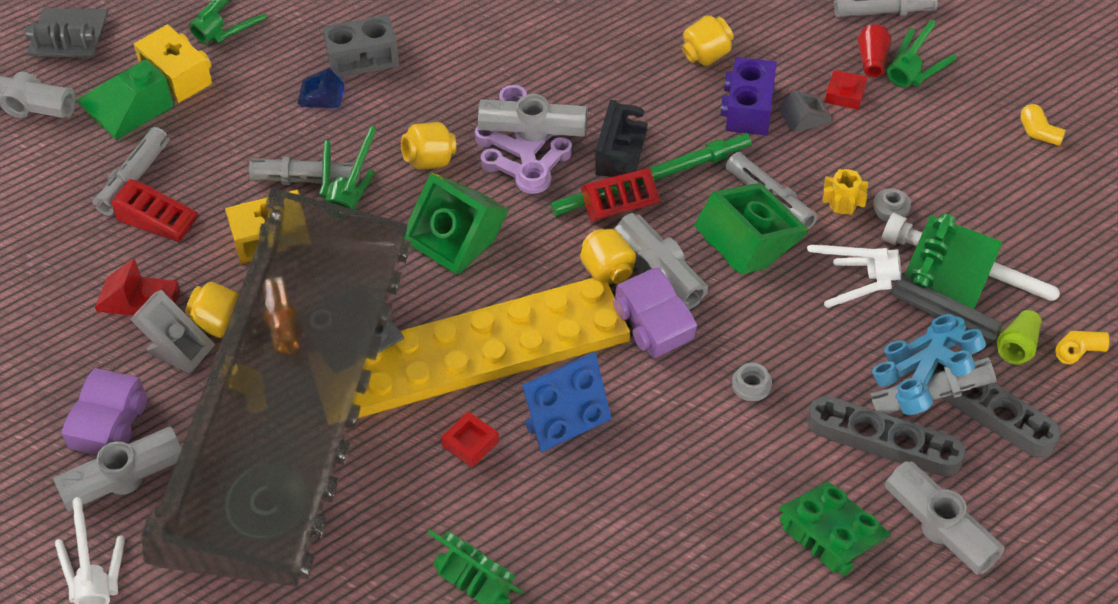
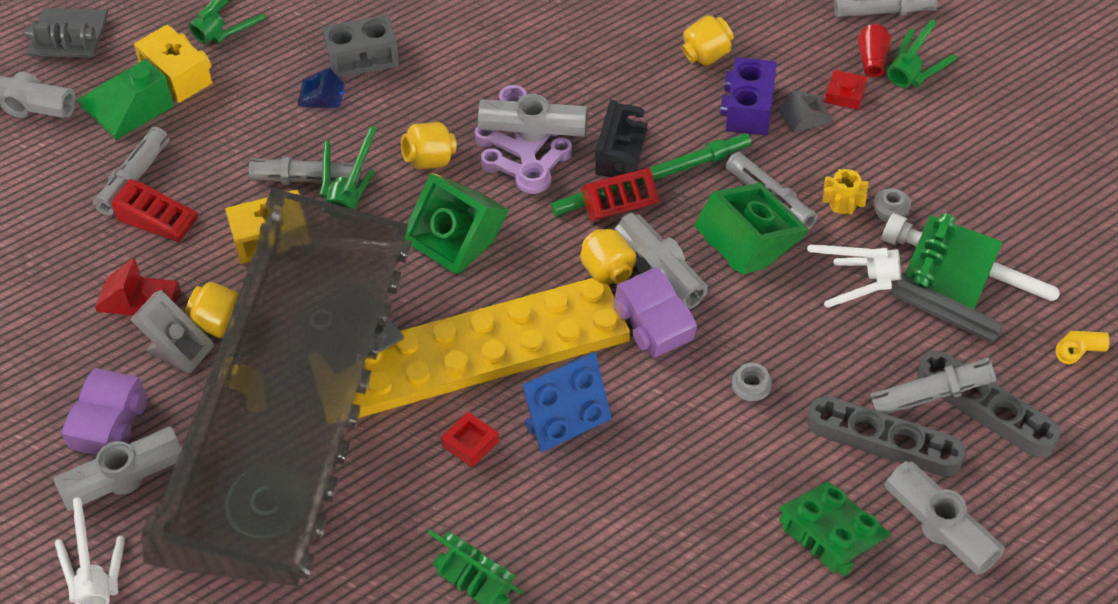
(279, 315): clear orange axle -> none
(943, 333): dark azure plant -> none
(1020, 338): lime cone -> none
(1038, 127): yellow arm -> none

